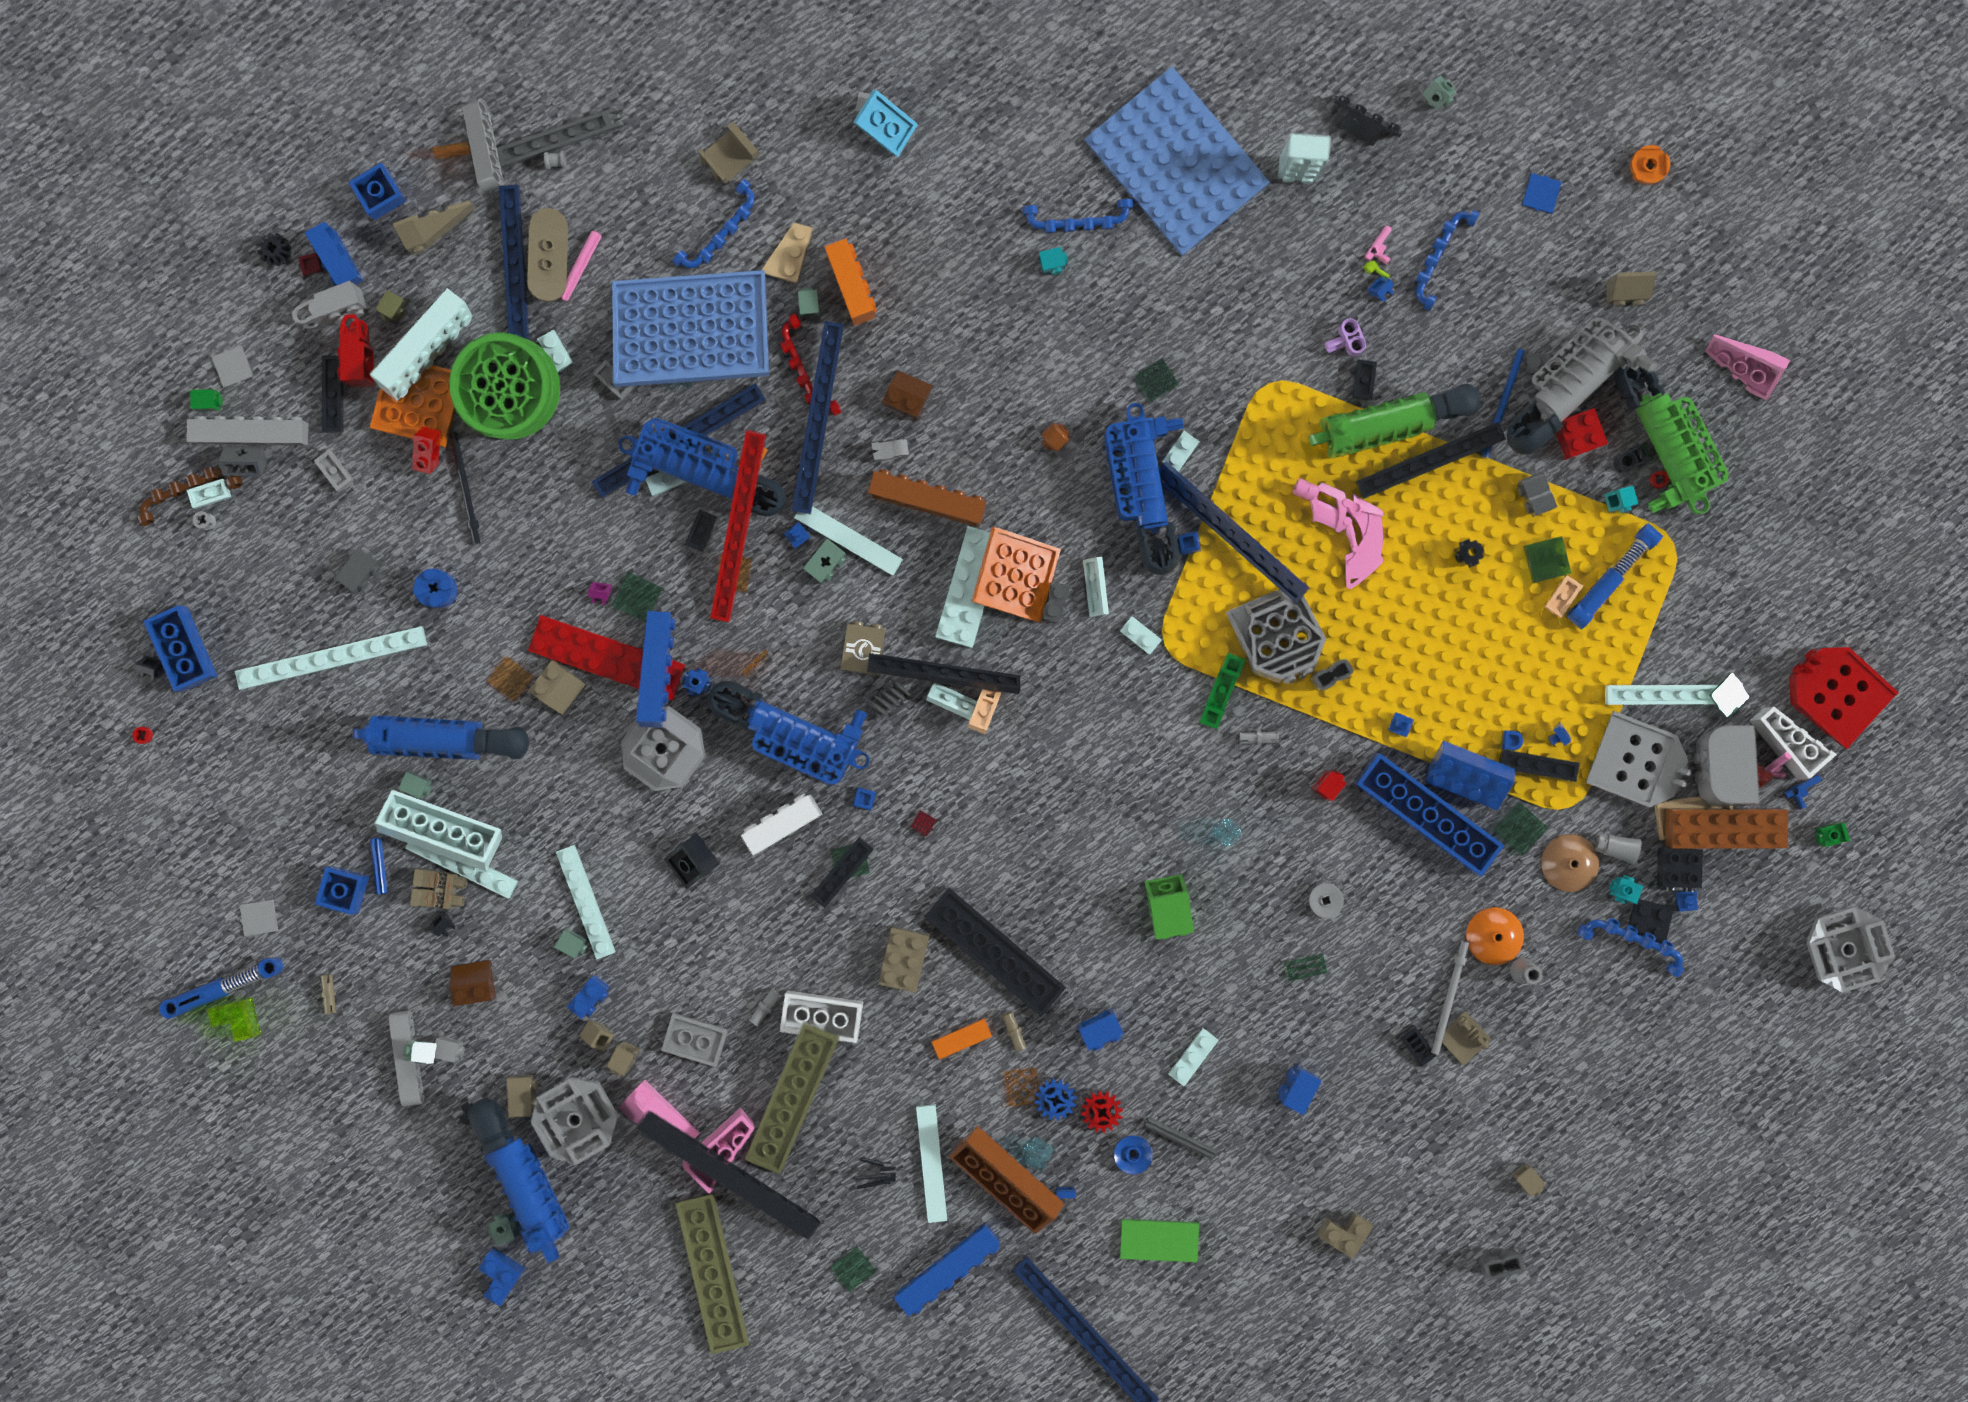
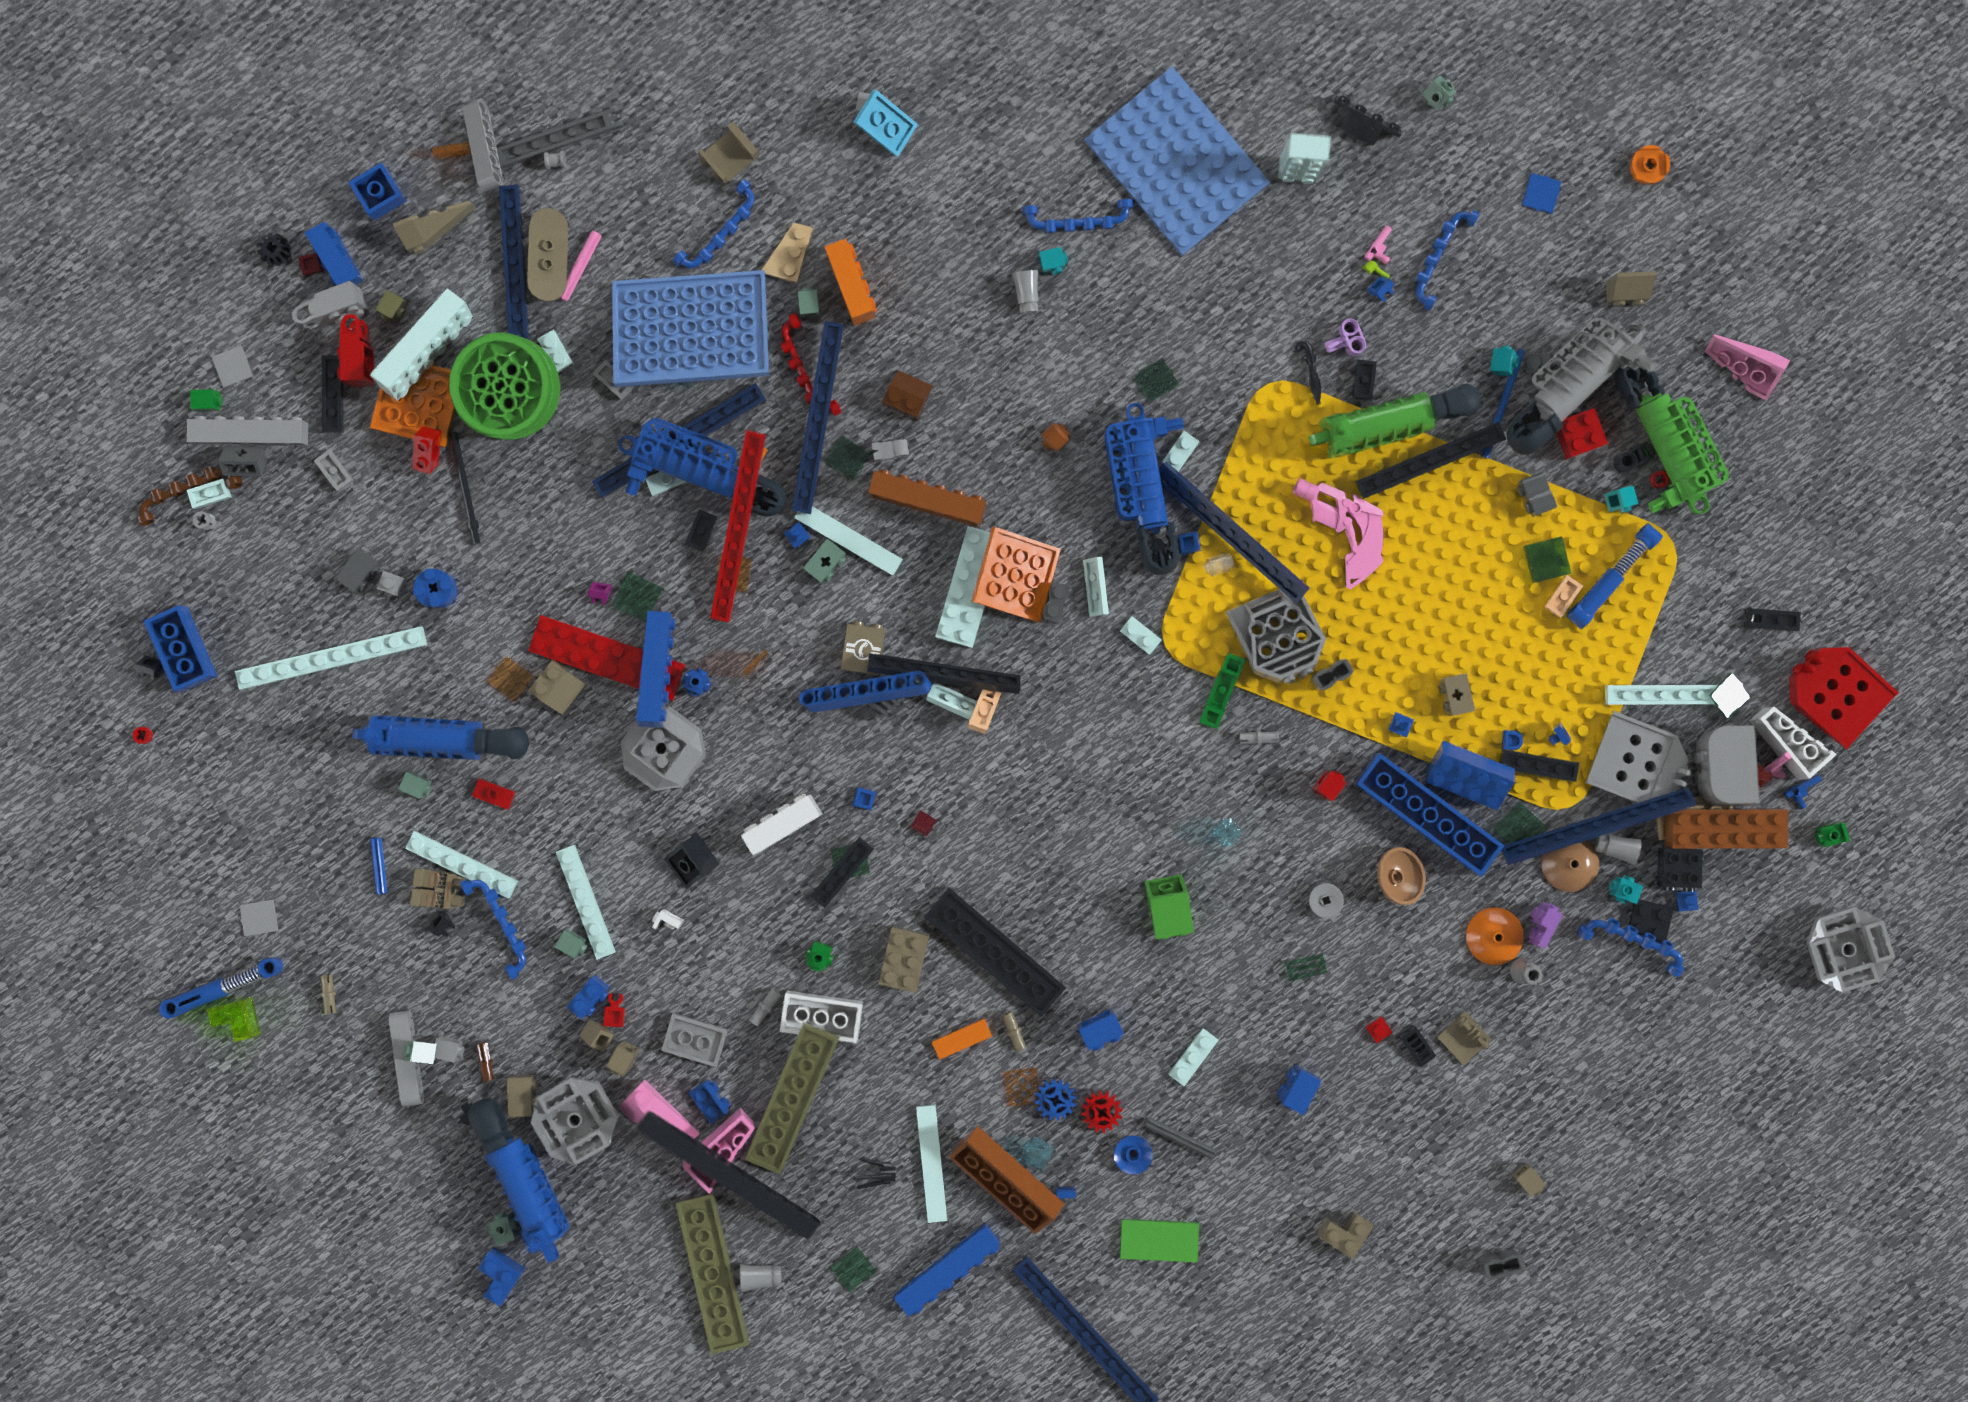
(342, 890): blue brick -> none
(392, 583): none -> light grey brick
(438, 830): light aqua brick -> none
(472, 983): reddish brown slope -> none
(484, 1061): none -> reddish brown axle
(493, 793): none -> red plate
(500, 913): none -> blue bar
(615, 1014): none -> red plate
(671, 920): none -> white bracket
(710, 1101): none -> blue bracket
(759, 1276): none -> light grey plant
(792, 733): blue piece -> none
(819, 949): none -> green brick
(848, 457): none -> piece
(873, 694): none -> blue beam
(1027, 290): none -> light grey plant
(1218, 564): none -> clear brick
(1314, 380): none -> black piece
(1378, 1029): none -> red plate
(1408, 876): none -> medium nougat dish
(1459, 961): light grey bar -> none
(1462, 553): black brick -> none
(1463, 702): none -> dark tan brick
(1504, 361): none -> teal brick
(1546, 918): none -> medium lavender plate
(1598, 826): none -> dark blue plate
(1773, 619): none -> black plate

